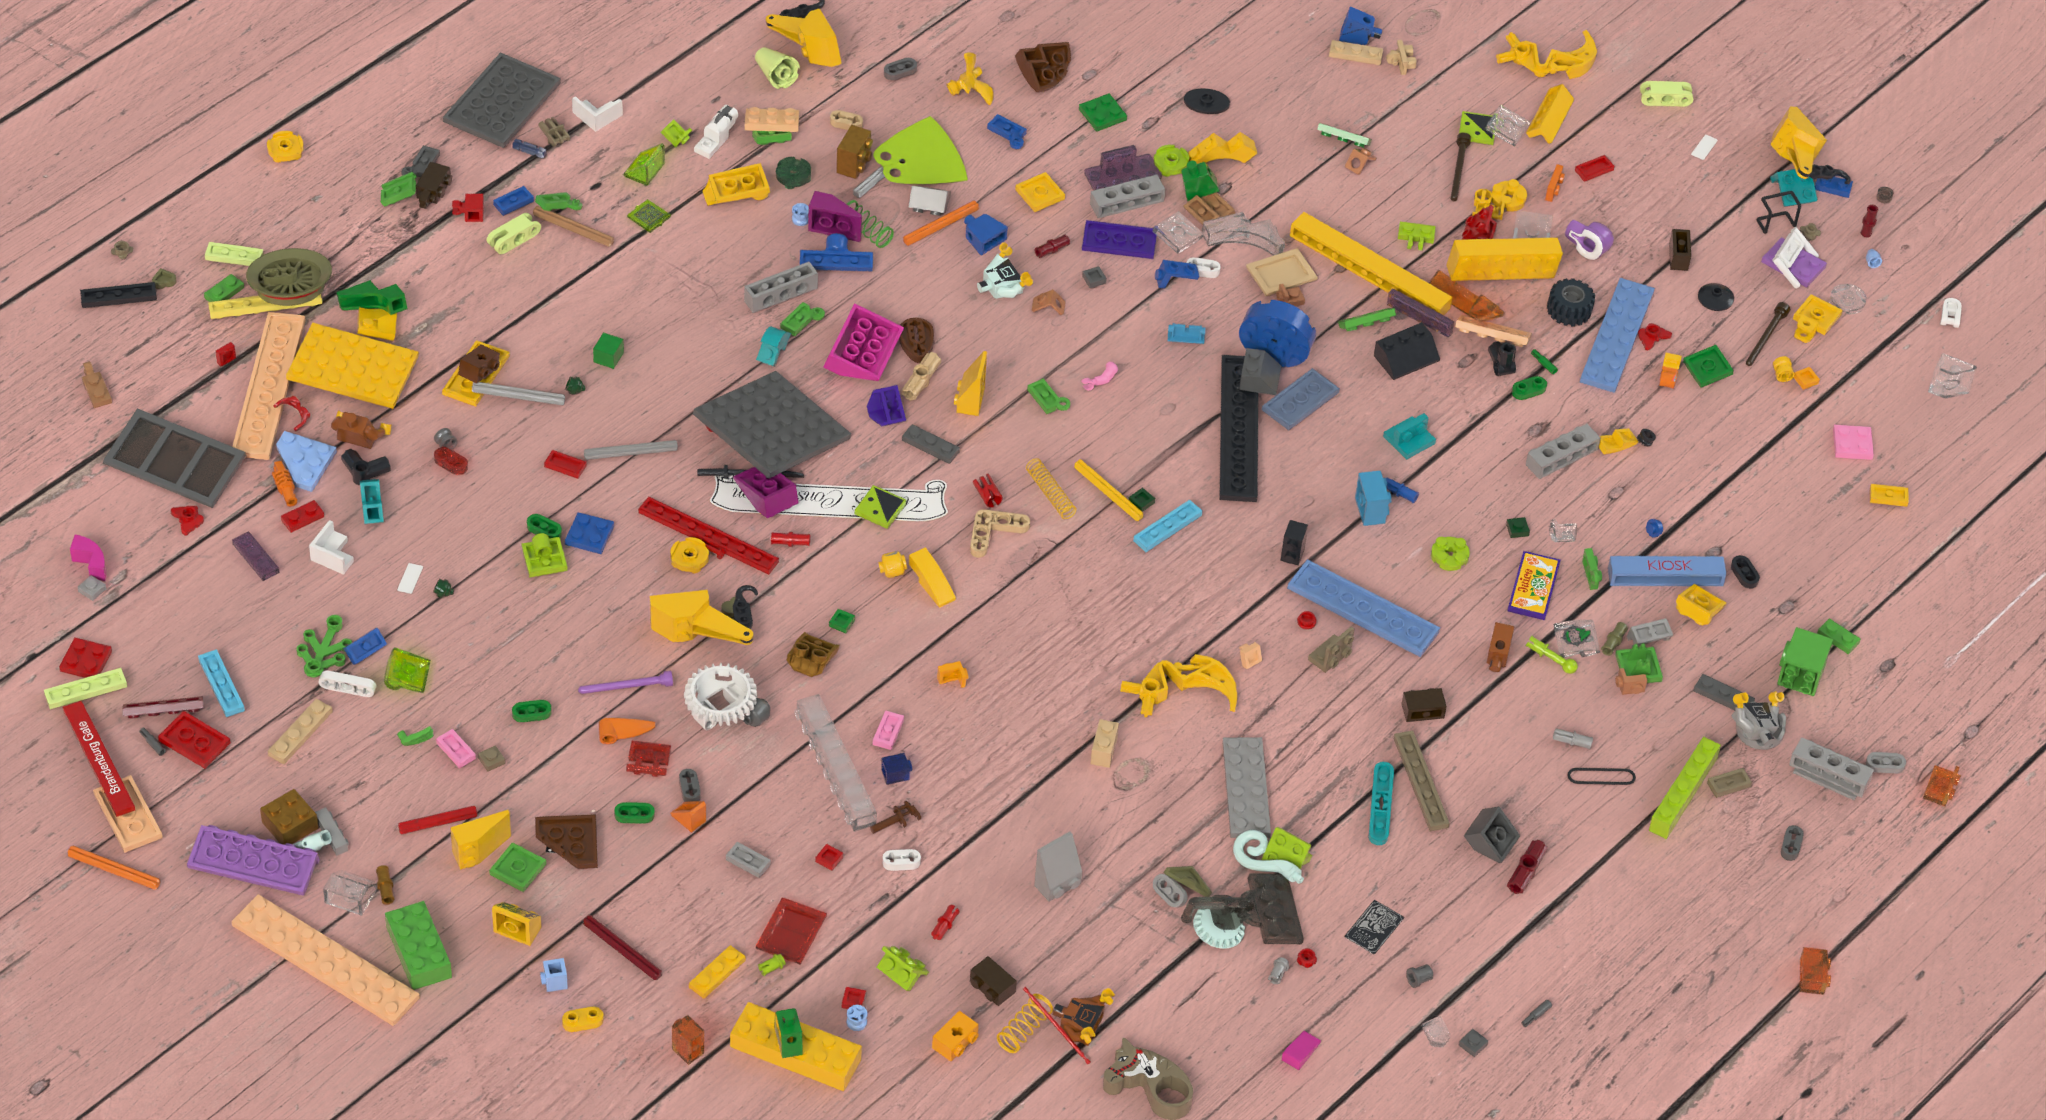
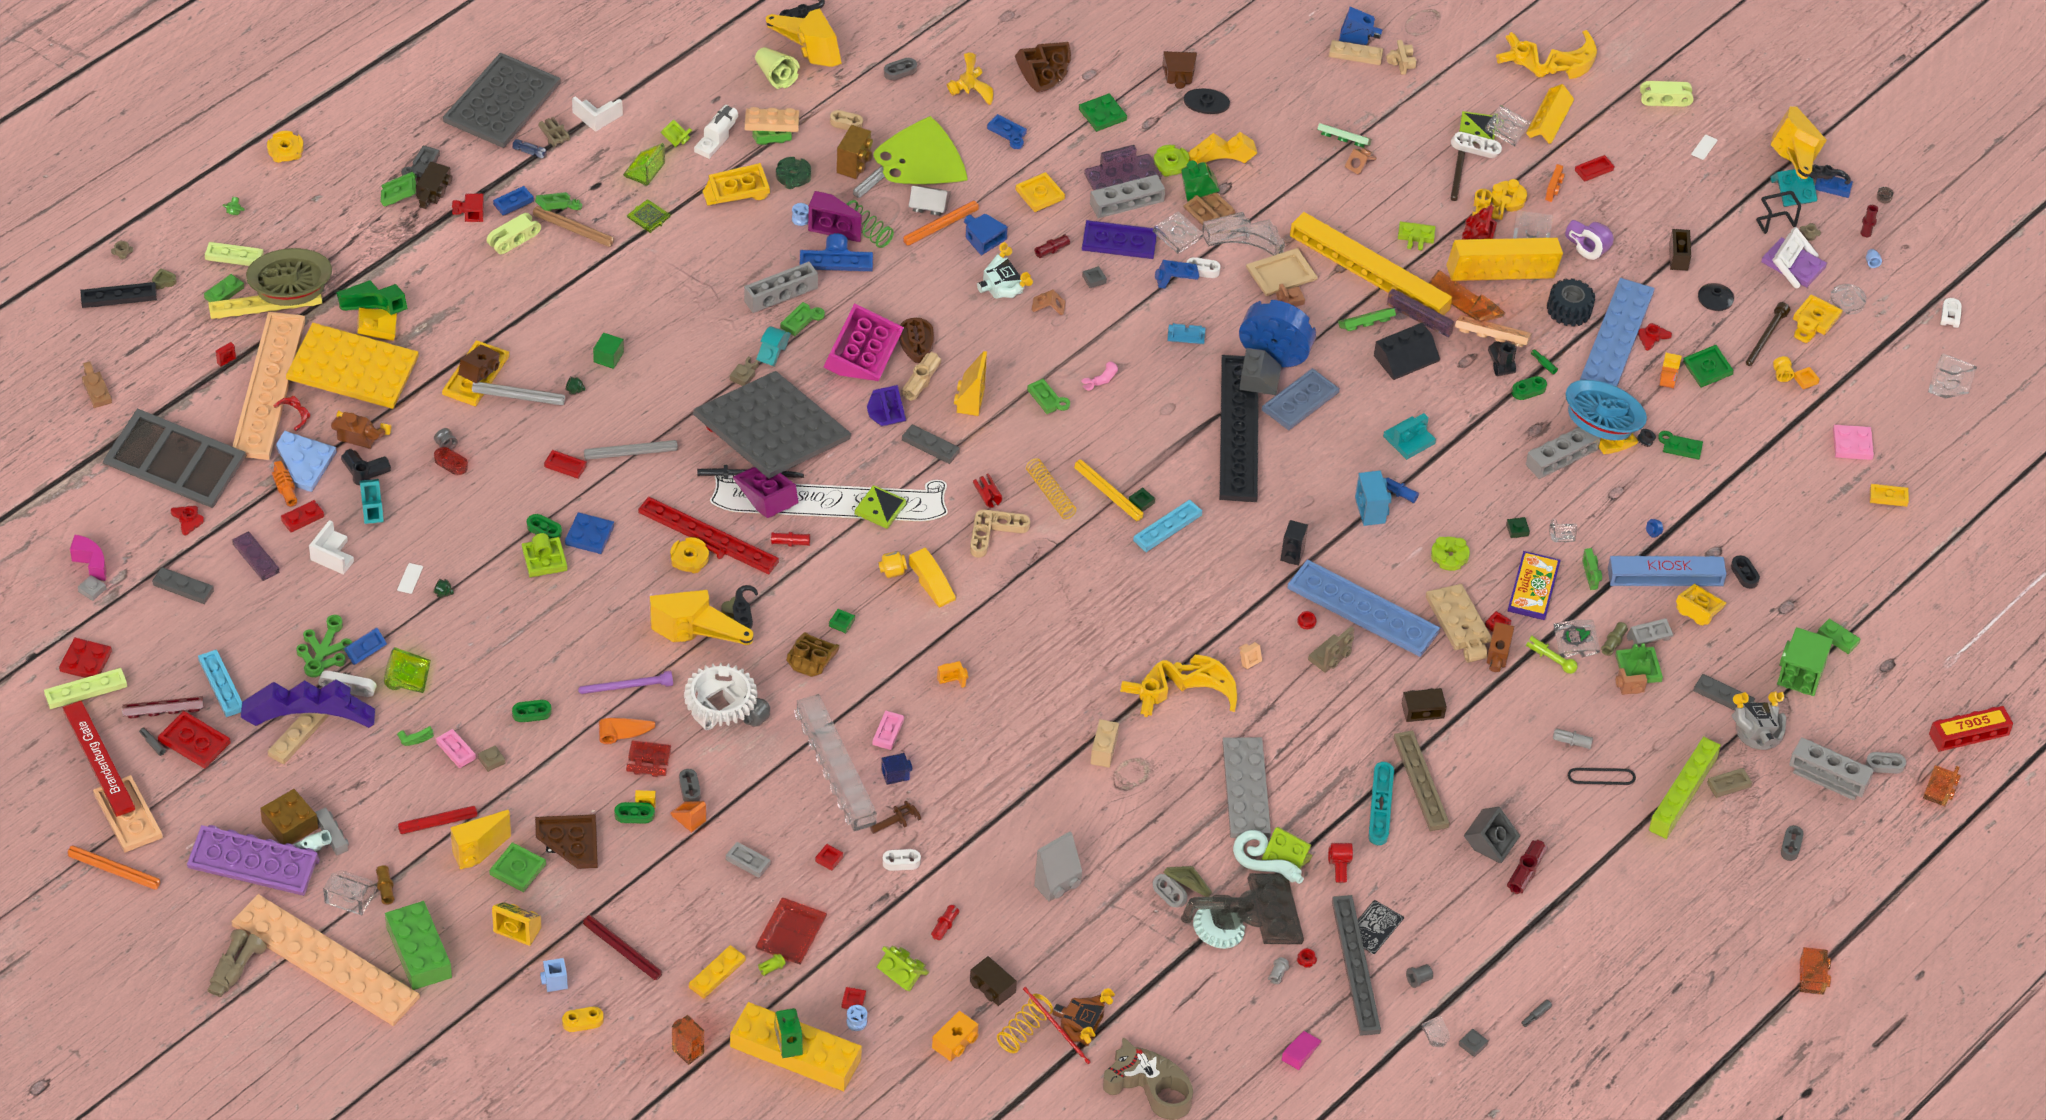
(183, 585): none -> dark grey plate
(227, 970): none -> dark tan piece
(233, 207): none -> bright green plant
(306, 698): none -> dark purple arch
(646, 797): none -> yellow tile
(744, 373): none -> dark tan plate
(1179, 67): none -> reddish brown torso
(1340, 855): none -> red beam
(1356, 965): none -> dark grey plate
(1457, 612): none -> tan hinge
(1483, 142): none -> white beam
(1496, 617): none -> red tile
(1609, 406): none -> dark azure piece
(1680, 445): none -> green hinge
(1971, 728): none -> red brick

